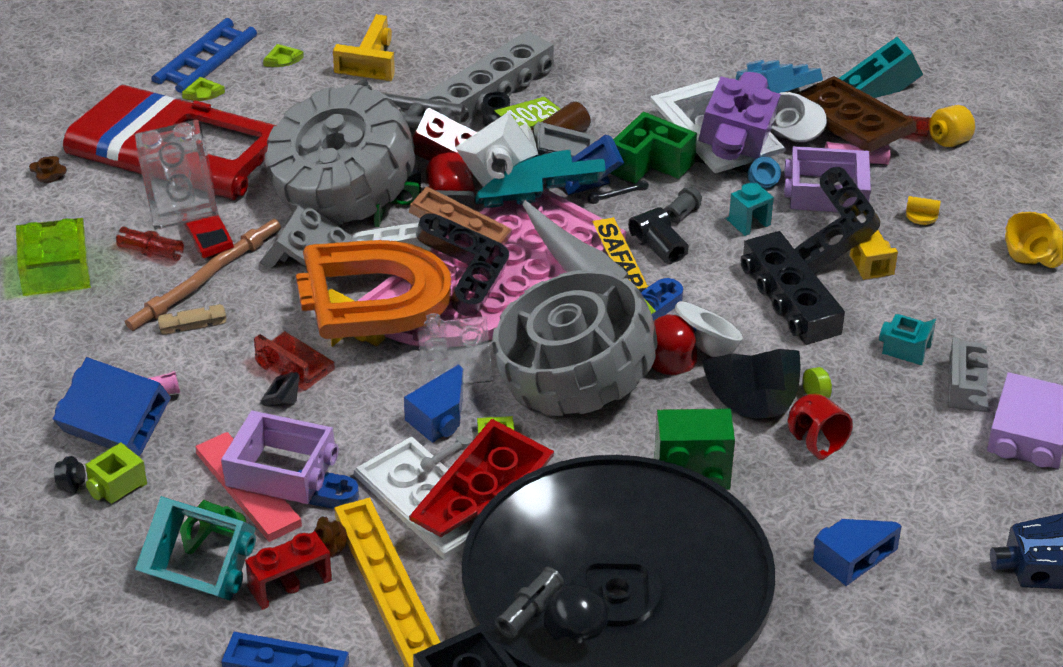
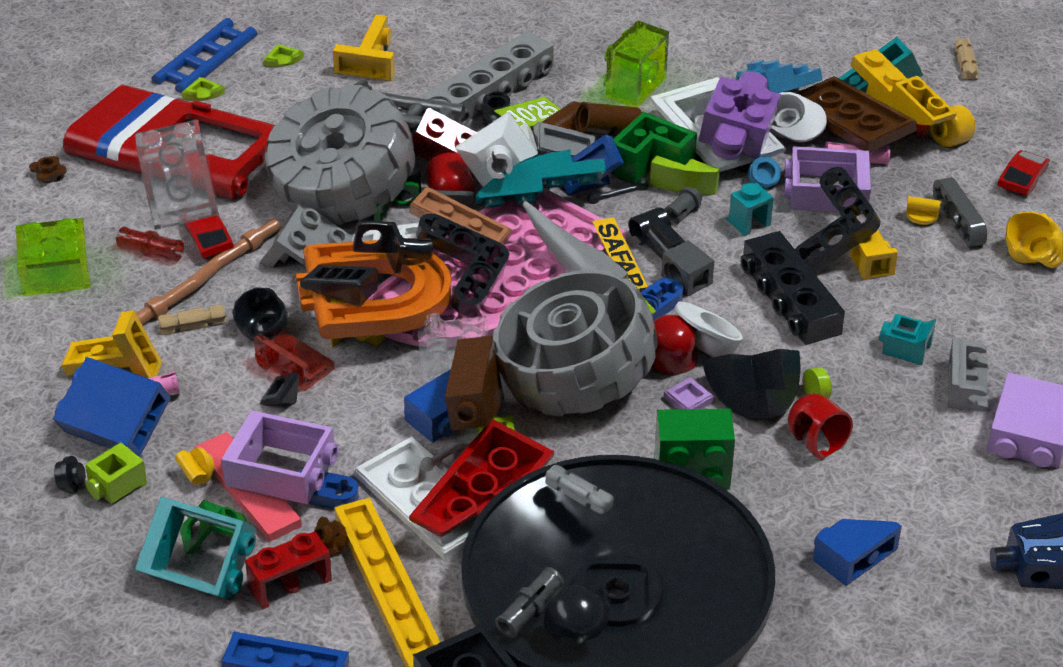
(125, 348): none -> yellow bracket
(196, 465): none -> yellow plate
(259, 308): none -> black hair
(343, 283): none -> black slope
(392, 243): none -> black bracket
(474, 384): none -> reddish brown slope
(579, 489): none -> light grey axle
(603, 118): none -> reddish brown pin
(636, 64): none -> clear neon green brick
(676, 176): none -> lime slope
(688, 395): none -> lavender tile
(689, 267): none -> dark grey brick
(905, 95): none -> yellow slope
(962, 212): none -> dark grey beam
(966, 59): none -> tan axle
(1023, 172): none -> slope

